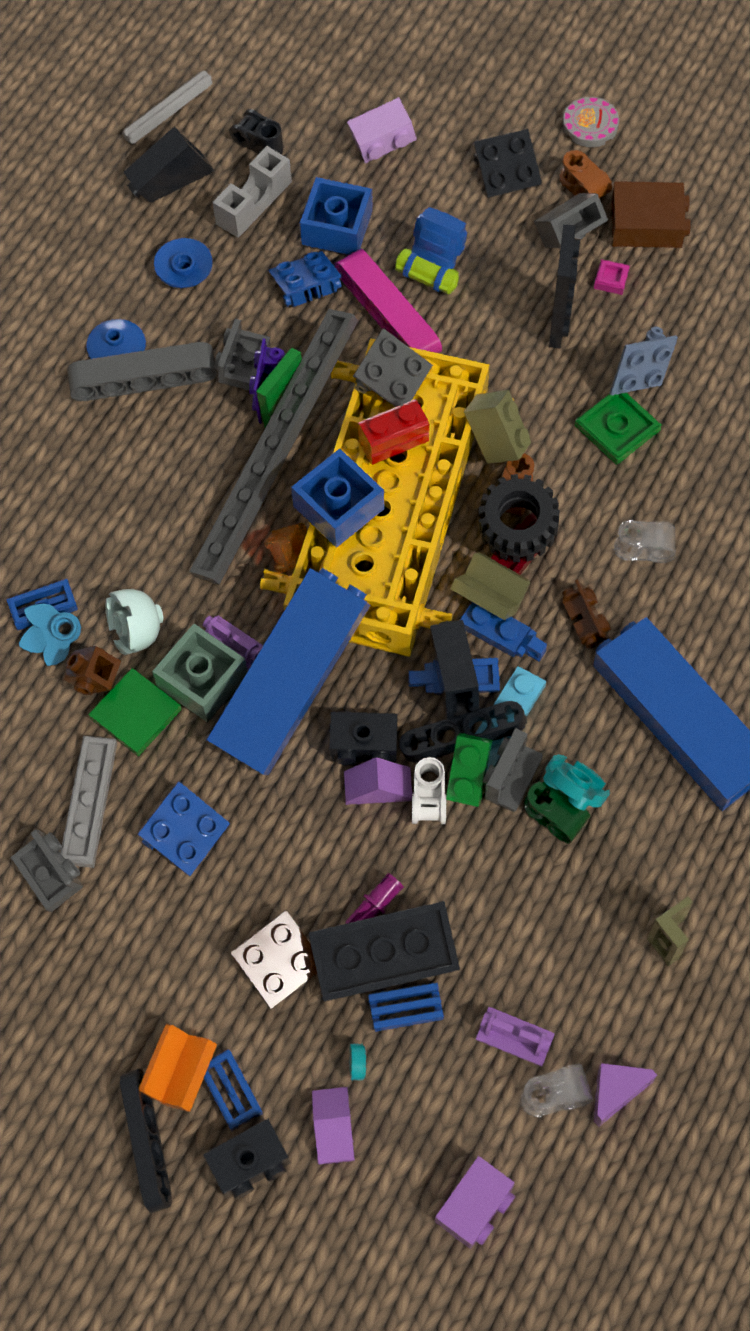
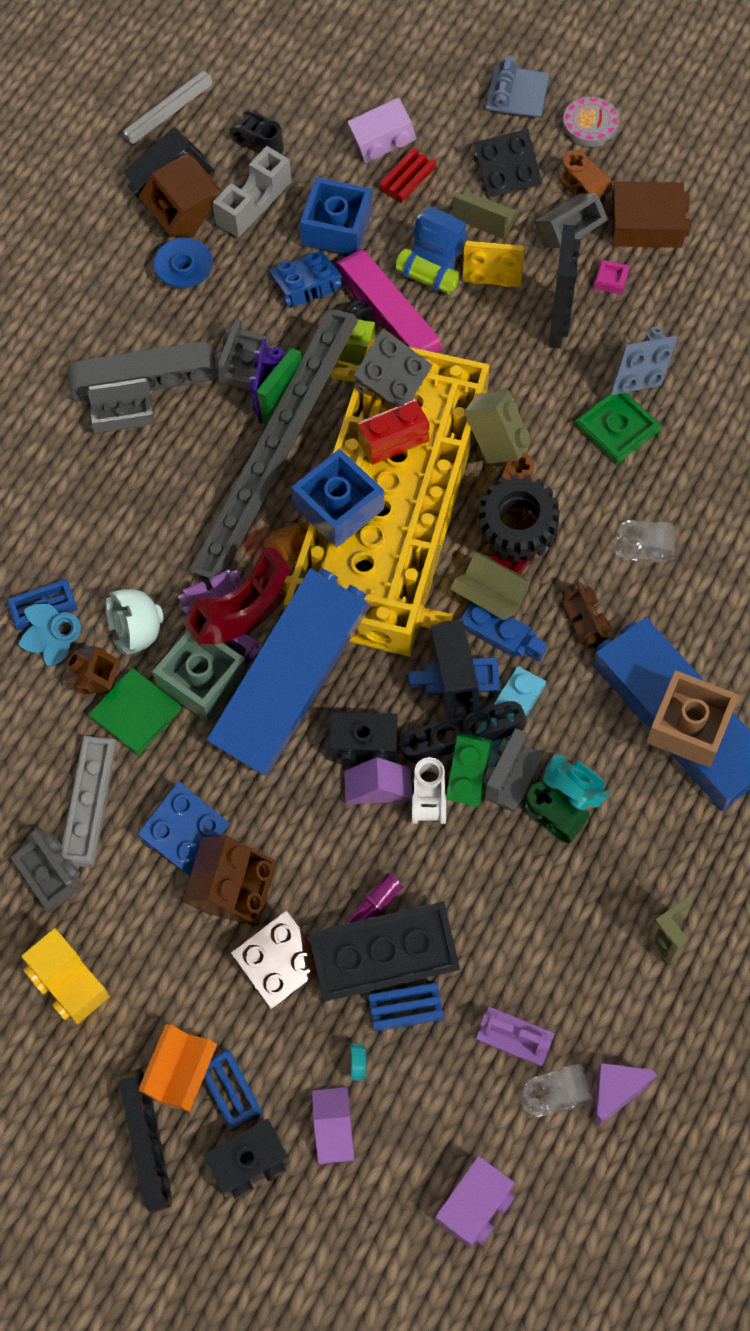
(58, 969): none -> yellow brick
(121, 405): none -> dark grey bracket
(129, 339): blue dish -> none
(180, 195): none -> reddish brown slope
(221, 583): none -> medium lavender hinge
(230, 880): none -> reddish brown slope
(244, 608): none -> dark red arch
(358, 342): none -> lime brick
(359, 310): none -> black bush
(403, 173): none -> red tile
(483, 213): none -> olive panel
(493, 263): none -> yellow bracket
(517, 89): none -> sand blue hinge
(692, 718): none -> medium nougat brick

